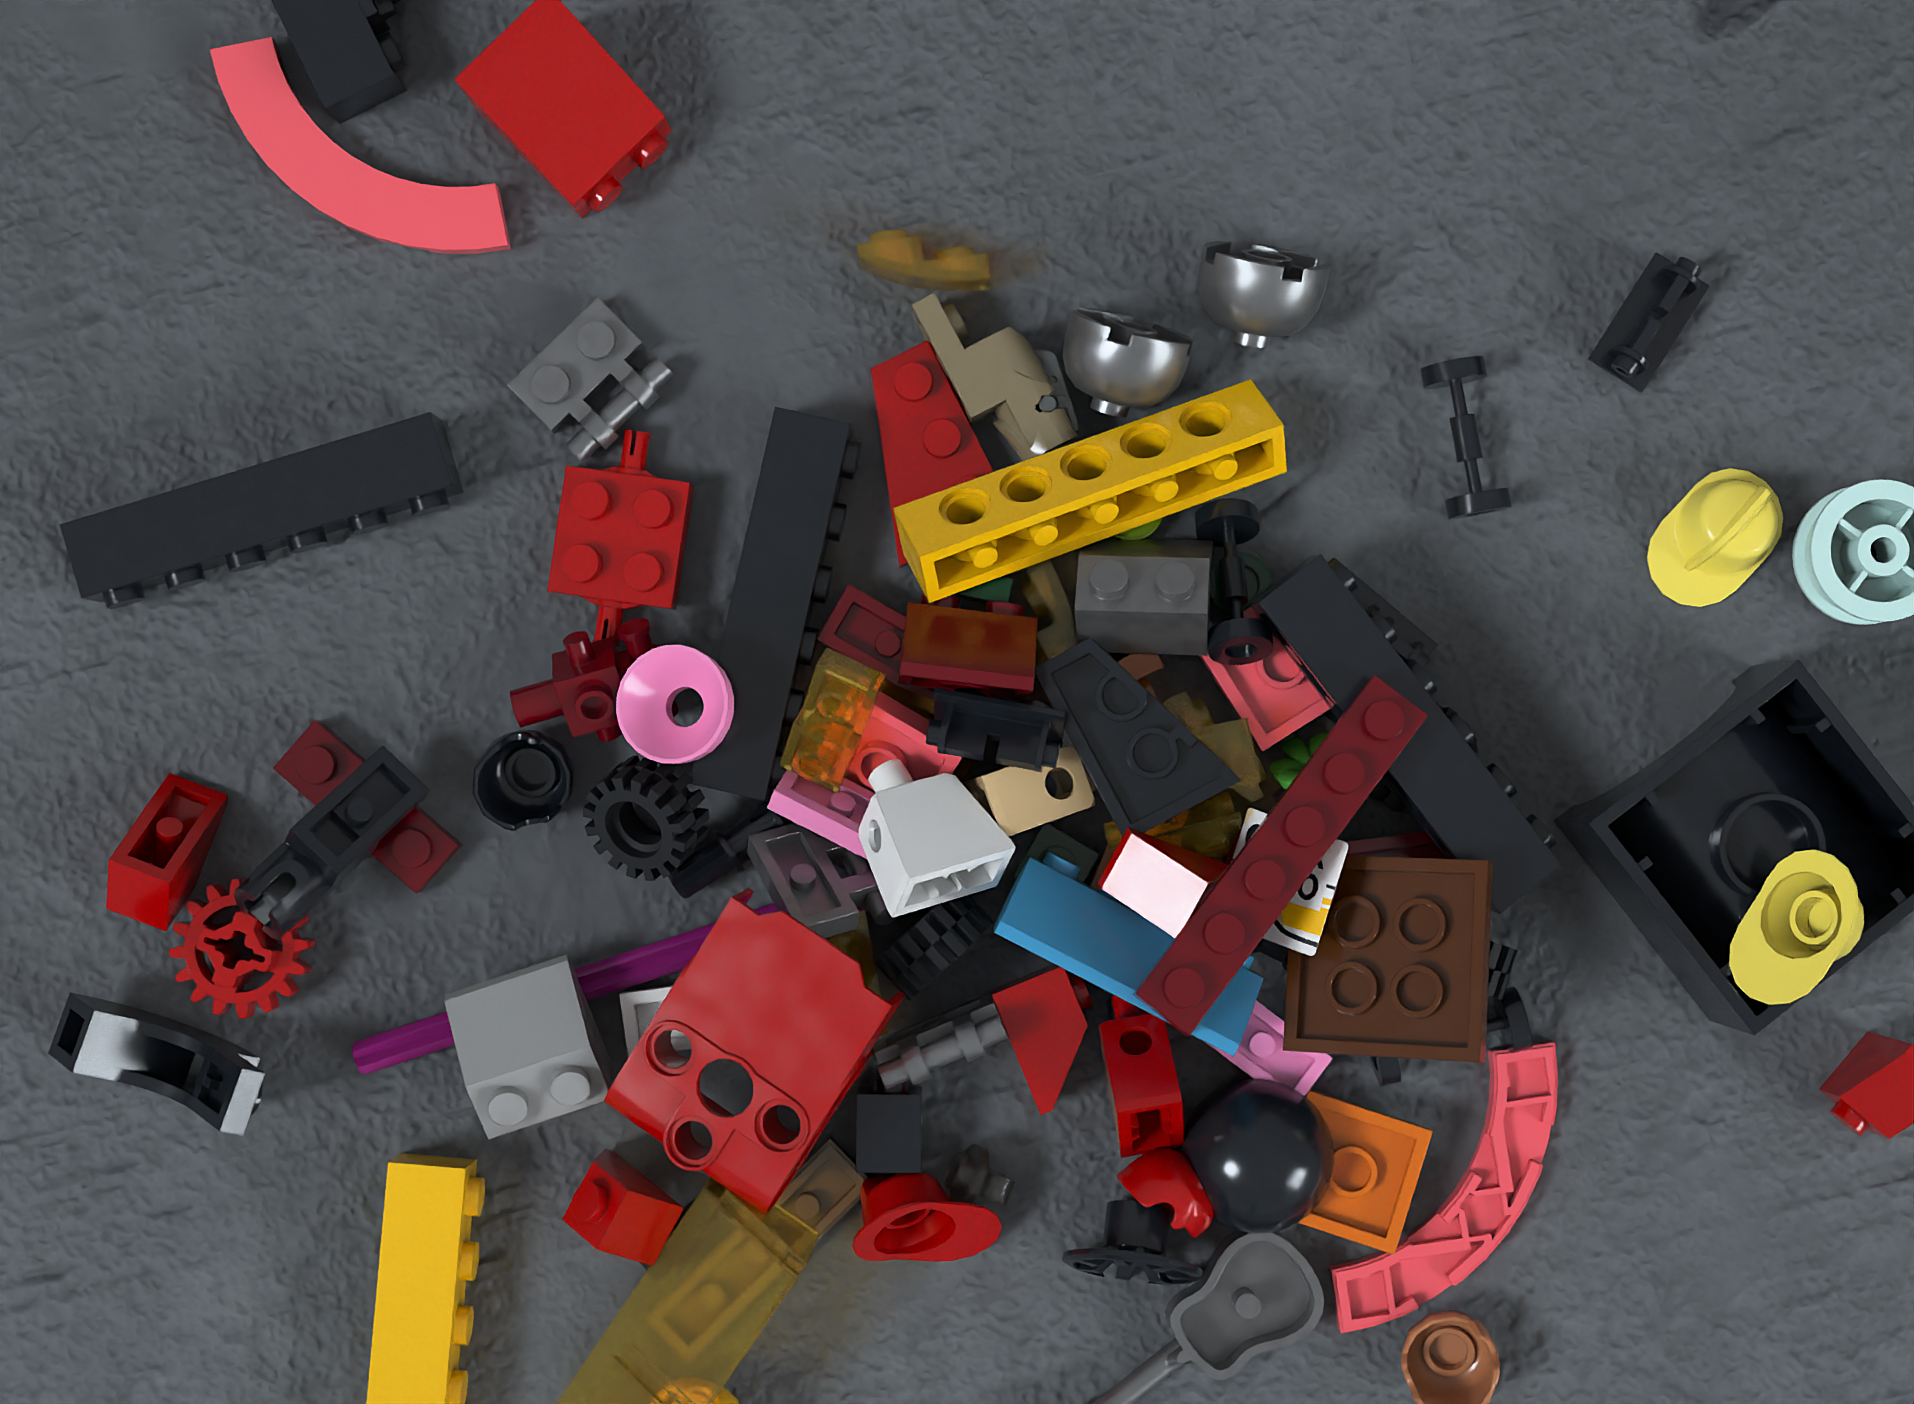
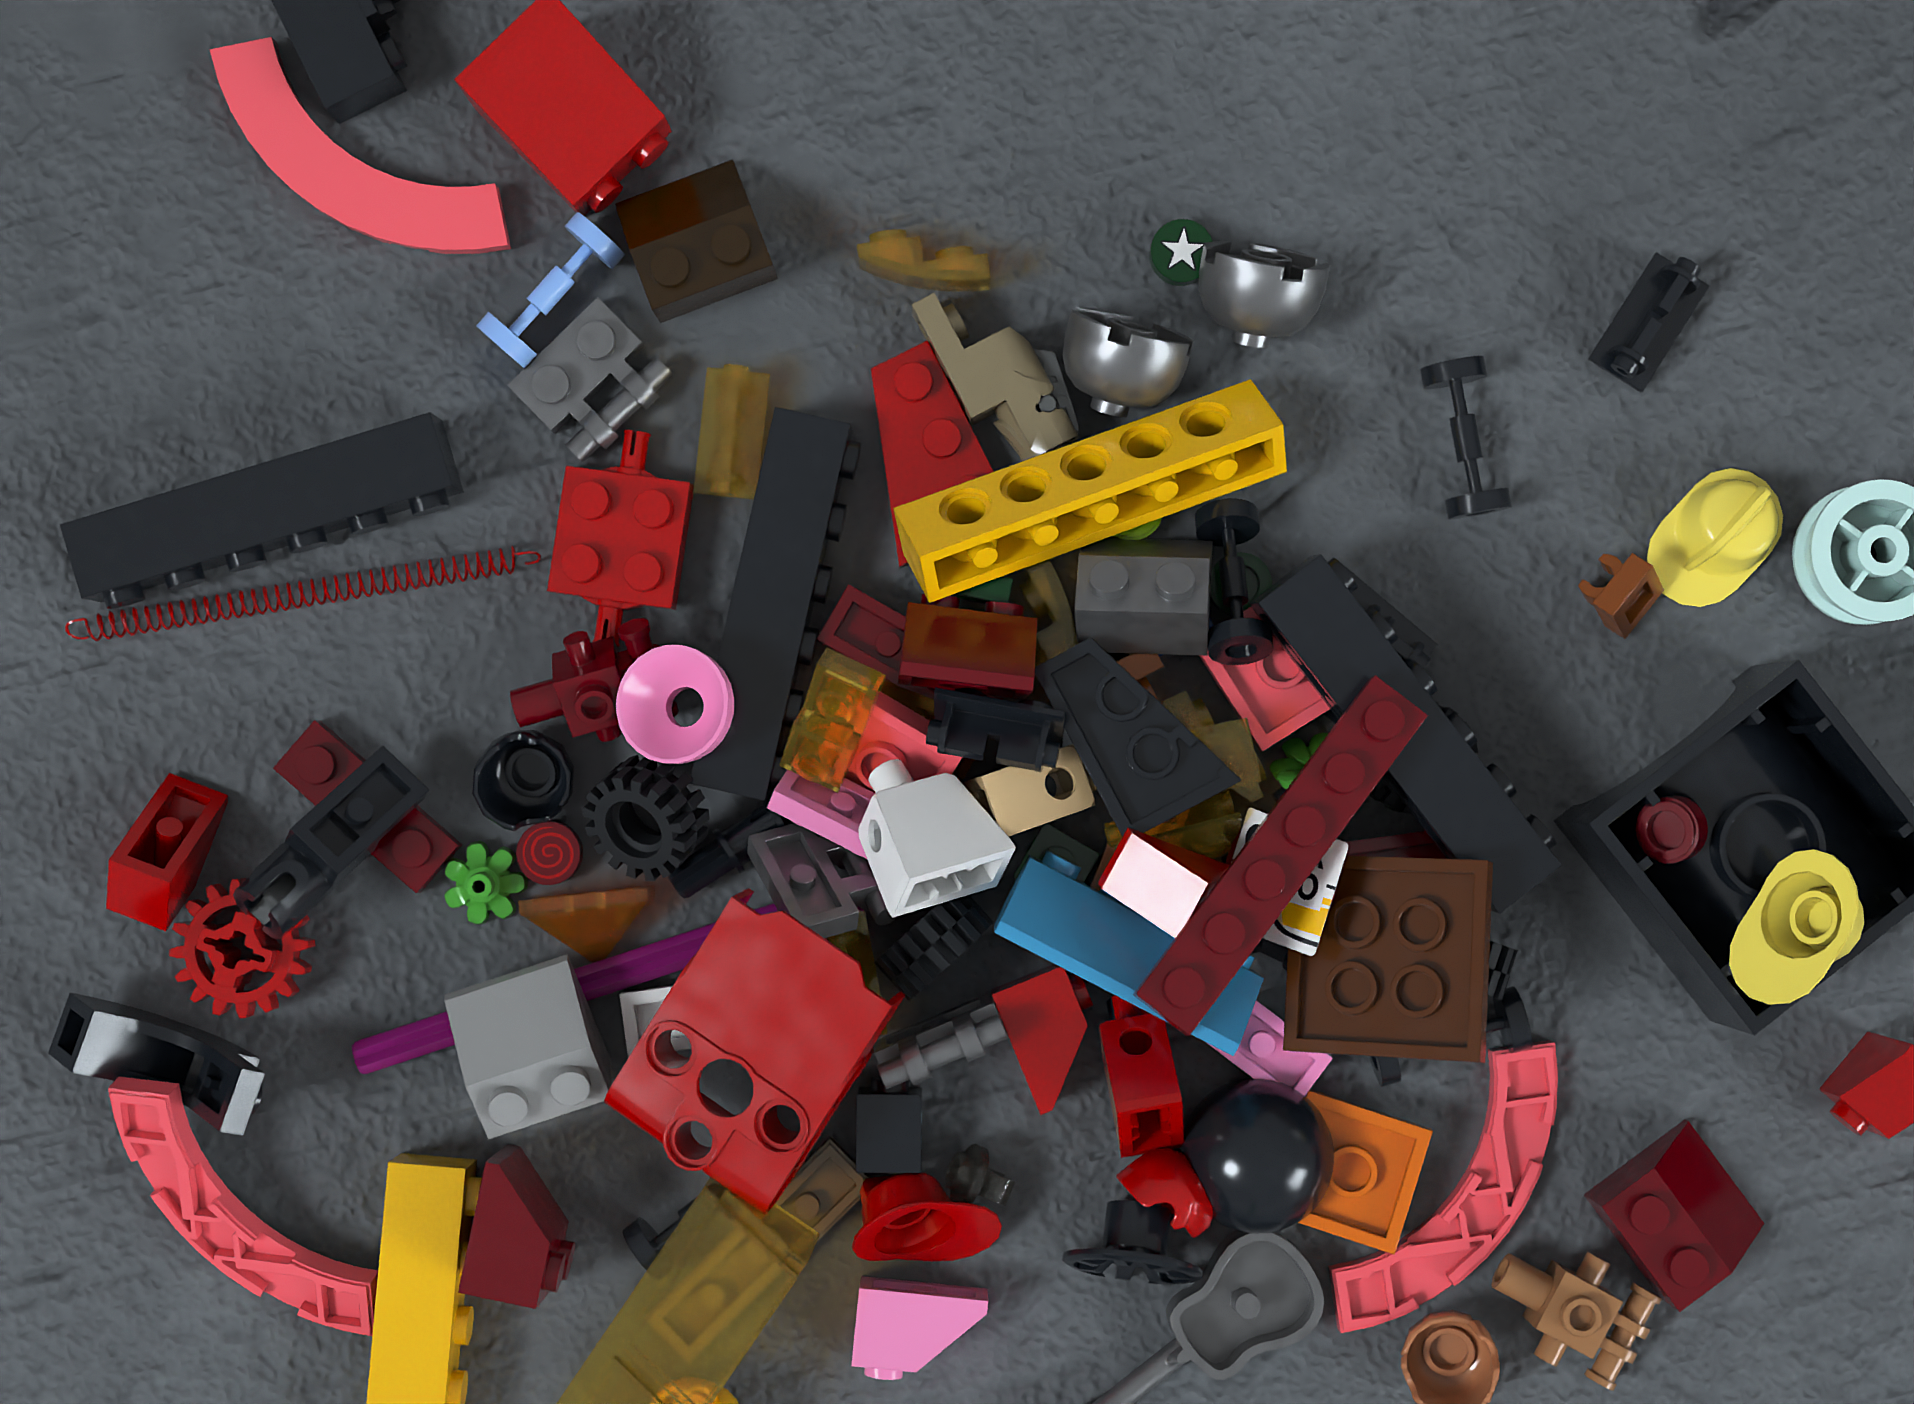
(221, 1226): none -> coral tile
(302, 597): none -> red piece
(493, 873): none -> bright green plant
(516, 1235): none -> dark red slope
(549, 853): none -> dark red tile
(552, 288): none -> light blue wheel
(590, 920): none -> clear orange slope
(622, 1210): red slope -> none
(695, 241): none -> dark brown slope
(731, 432): none -> clear yellow hinge
(910, 1323): none -> bright pink slope
(1178, 251): none -> dark green tile
(1578, 1312): none -> medium nougat piece
(1627, 594): none -> dark orange tile
(1672, 829): none -> dark red tile
(1677, 1216): none -> dark red slope

